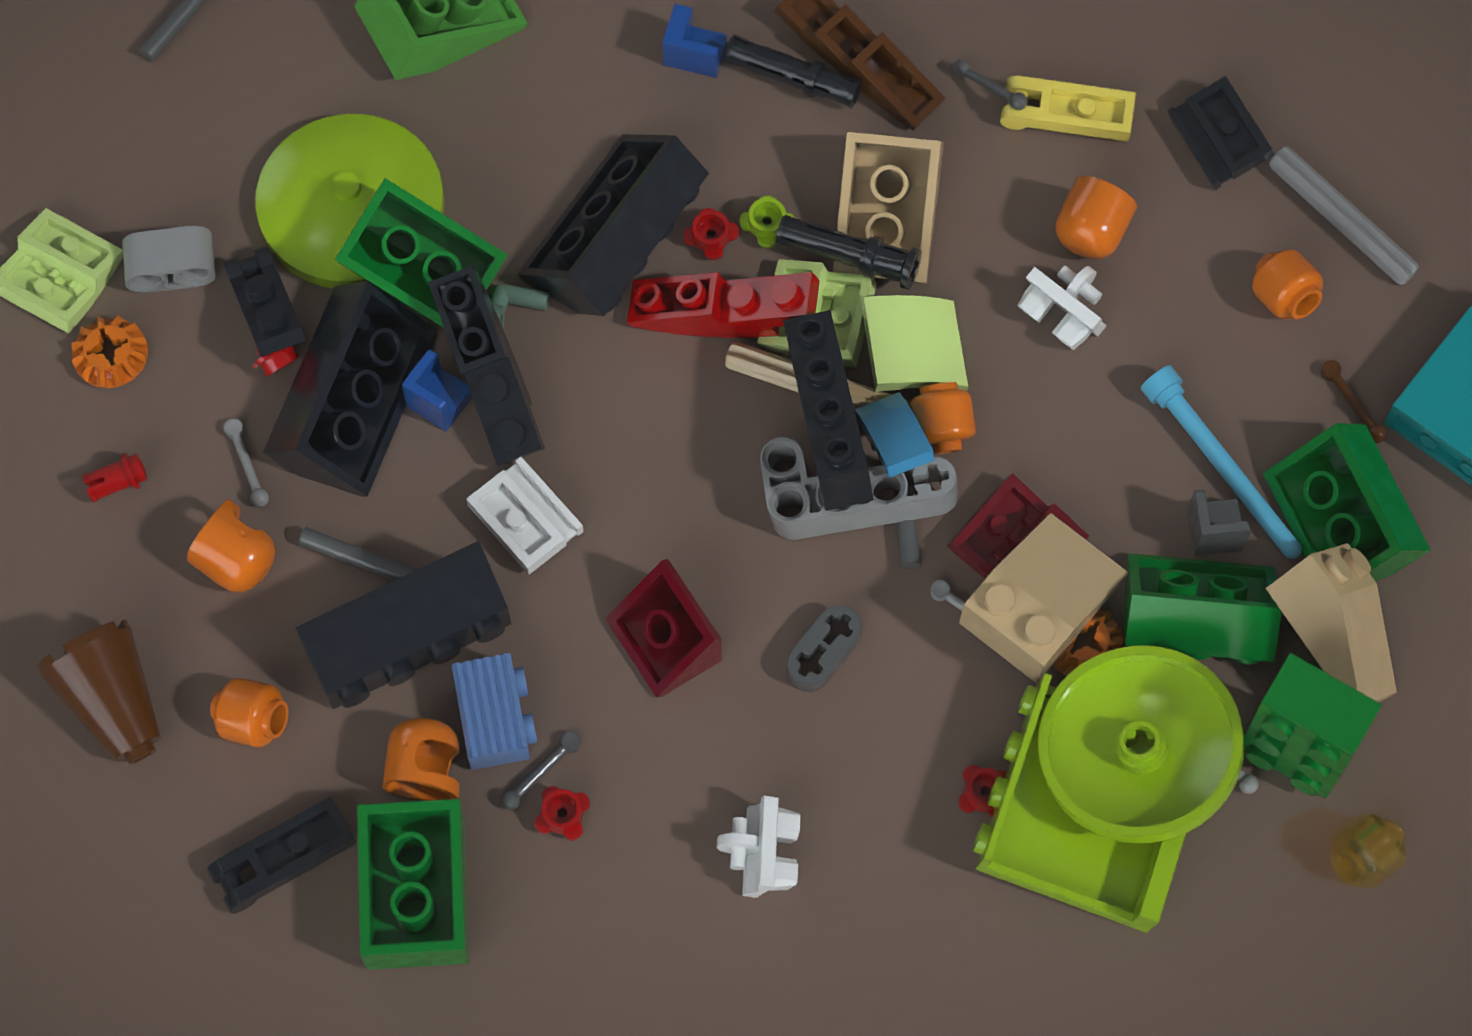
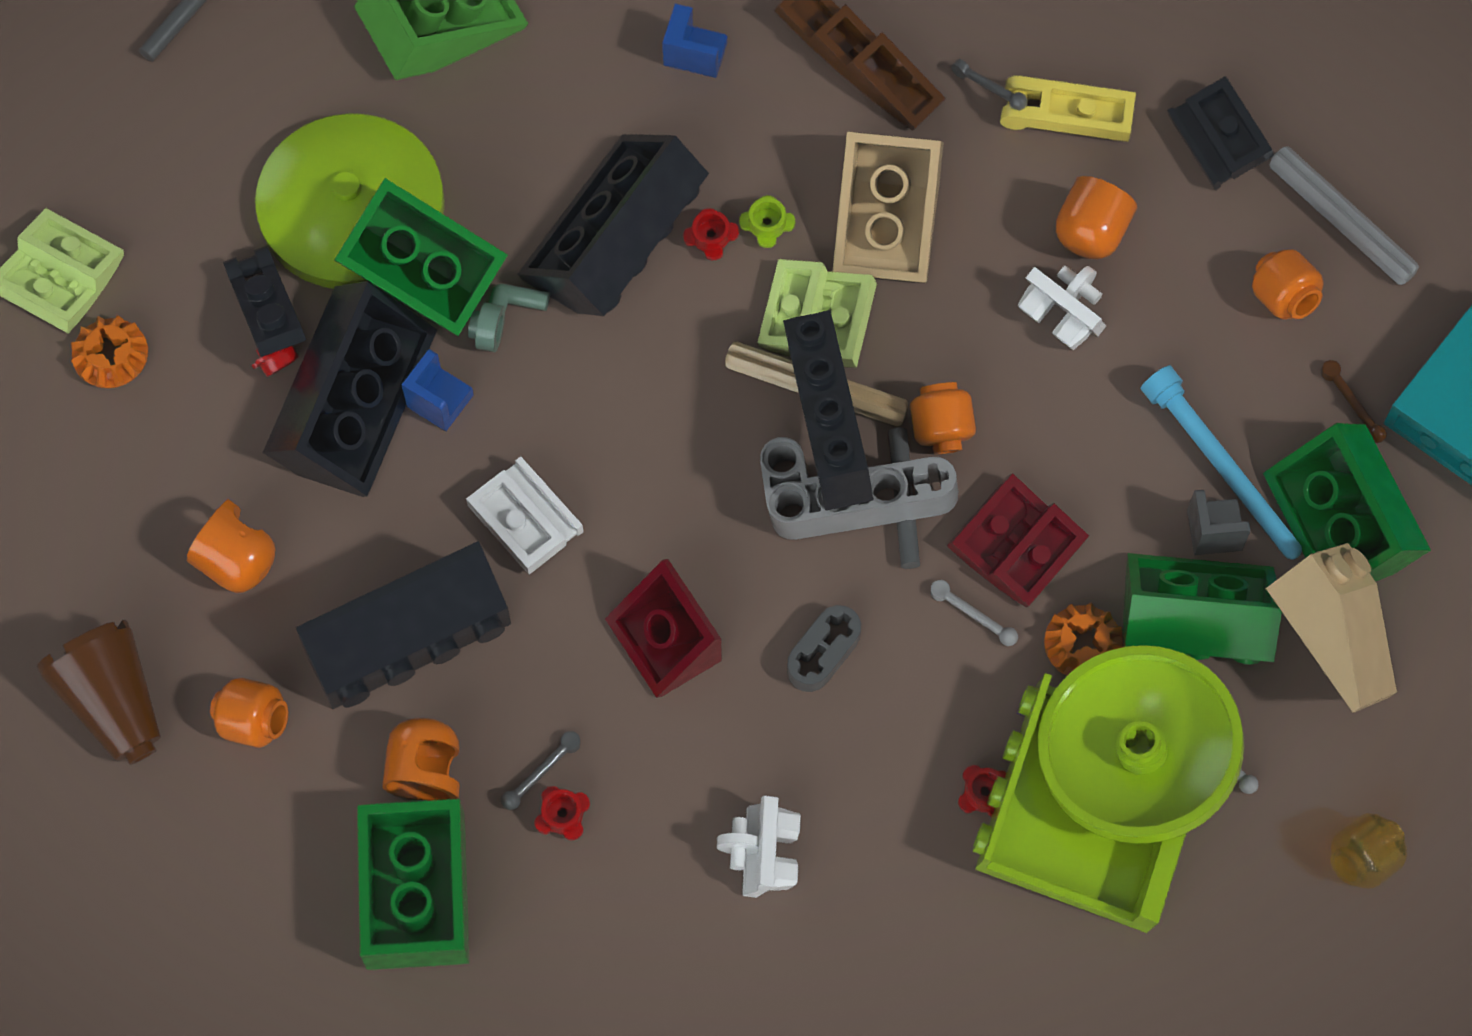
(115, 477): red pin -> none
(168, 259): light grey beam -> none
(234, 430): light grey hinge -> none
(282, 854): black plate -> none
(353, 555): dark grey bar -> none
(488, 364): black slope -> none
(492, 712): medium blue brick -> none
(720, 307): red slope -> none
(807, 76): black pin -> none
(868, 255): black pin -> none
(895, 434): dark azure slope -> none
(913, 342): yellowish green slope -> none
(1041, 597): tan slope -> none
(1308, 727): green brick -> none

